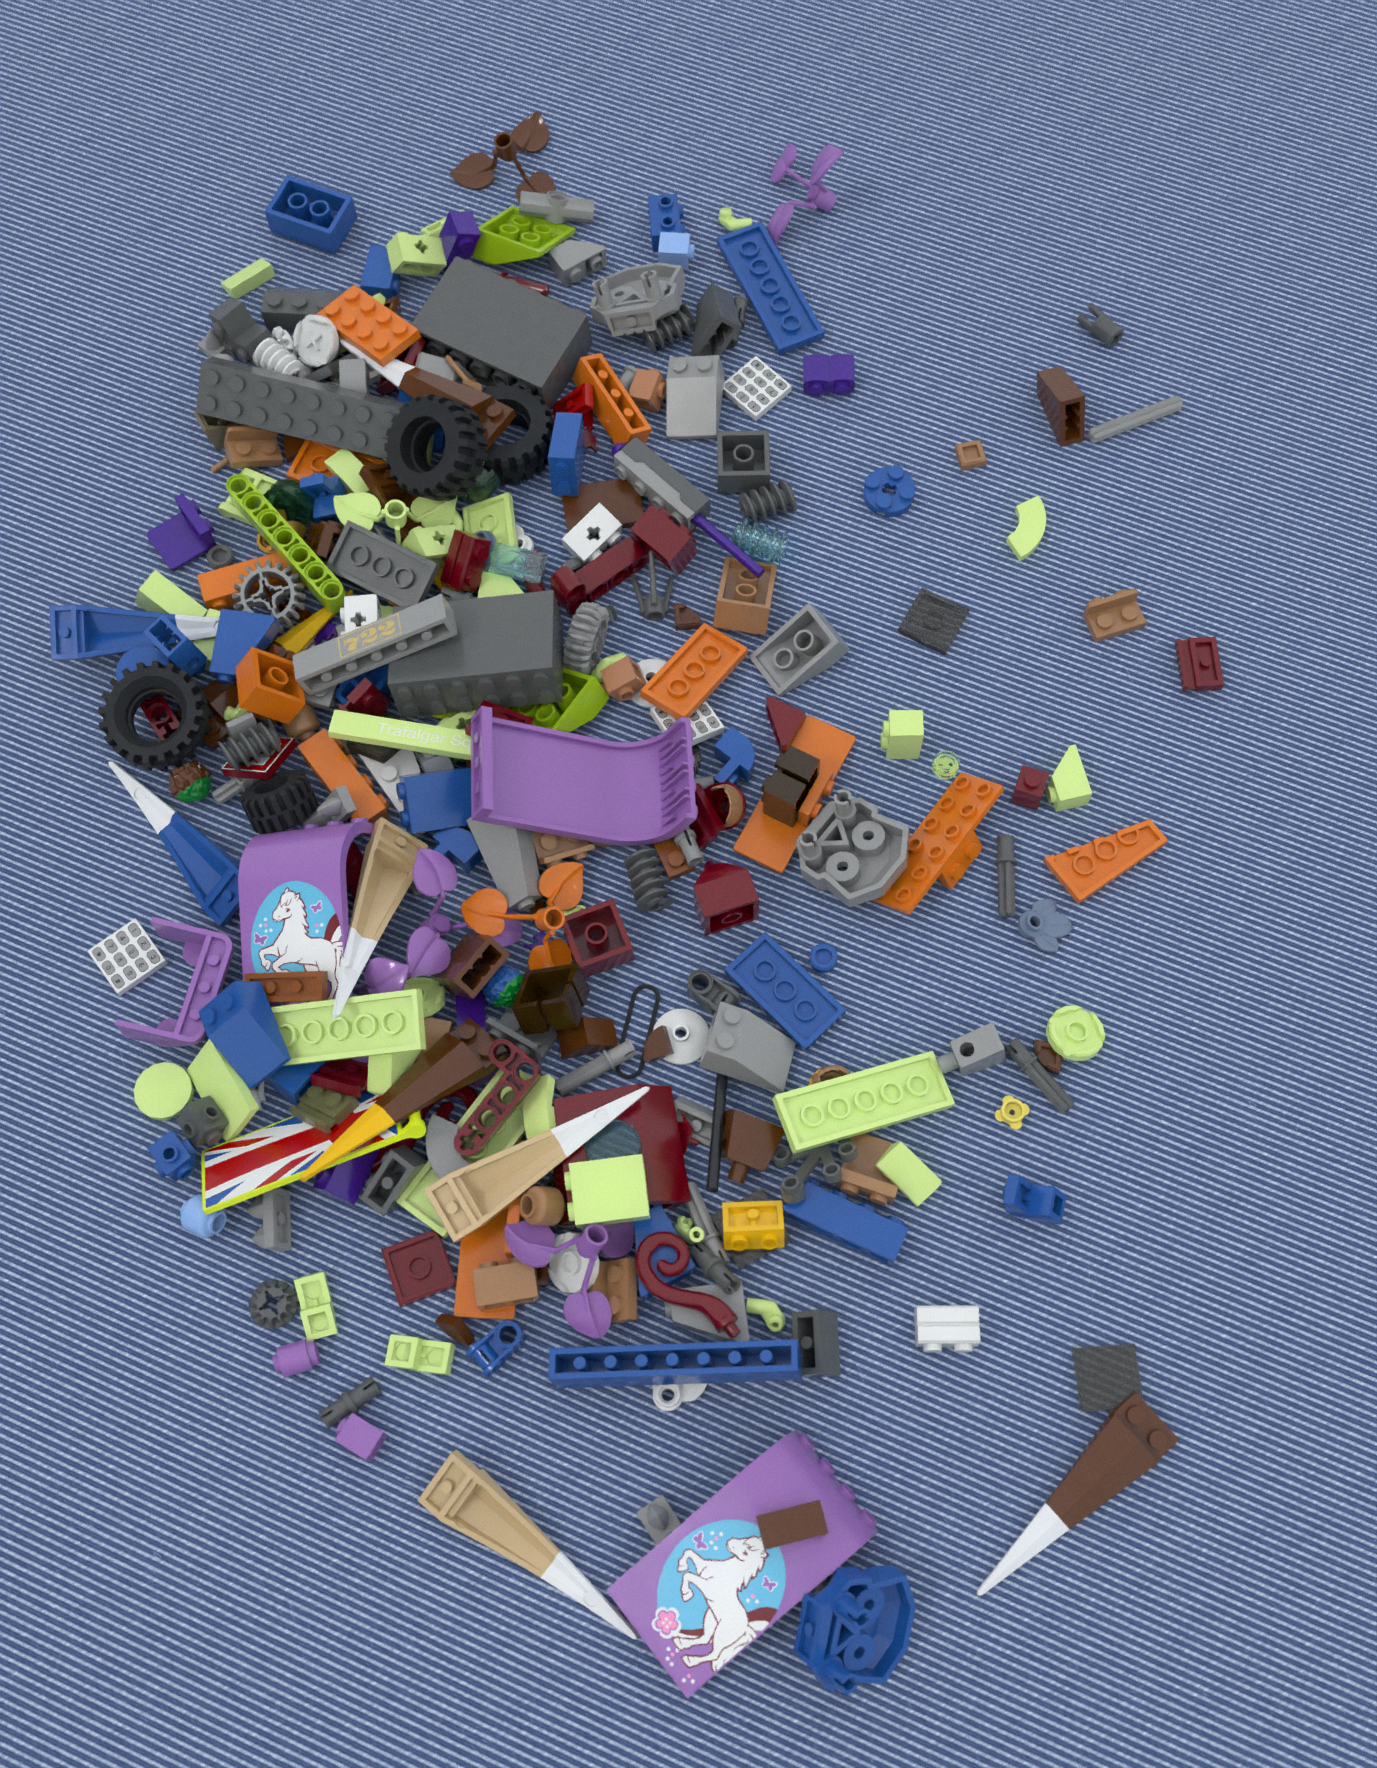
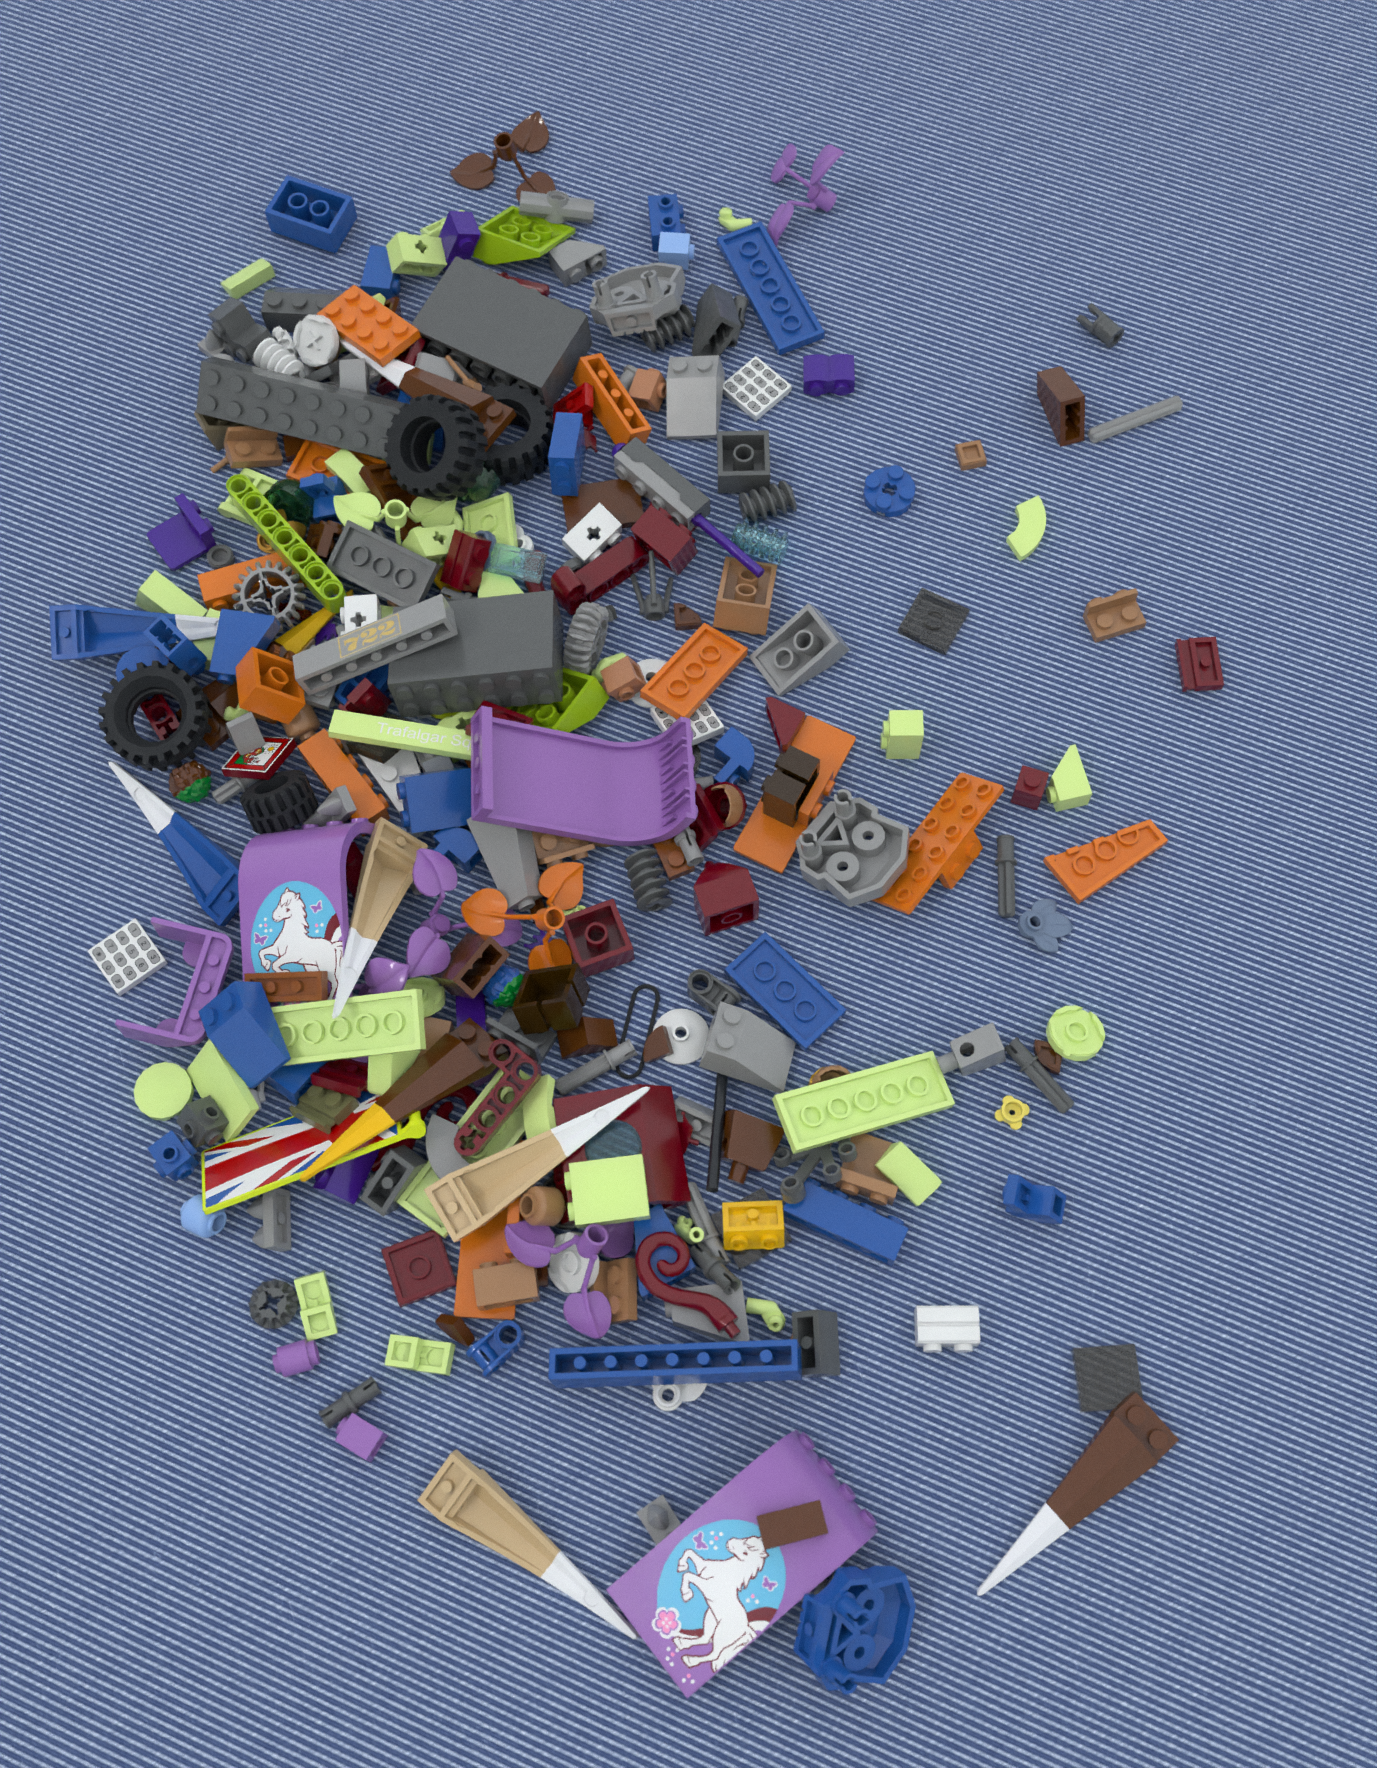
(251, 745): dark grey piece -> none
(823, 958): blue tile -> none
(945, 764): clear light blue tile -> none

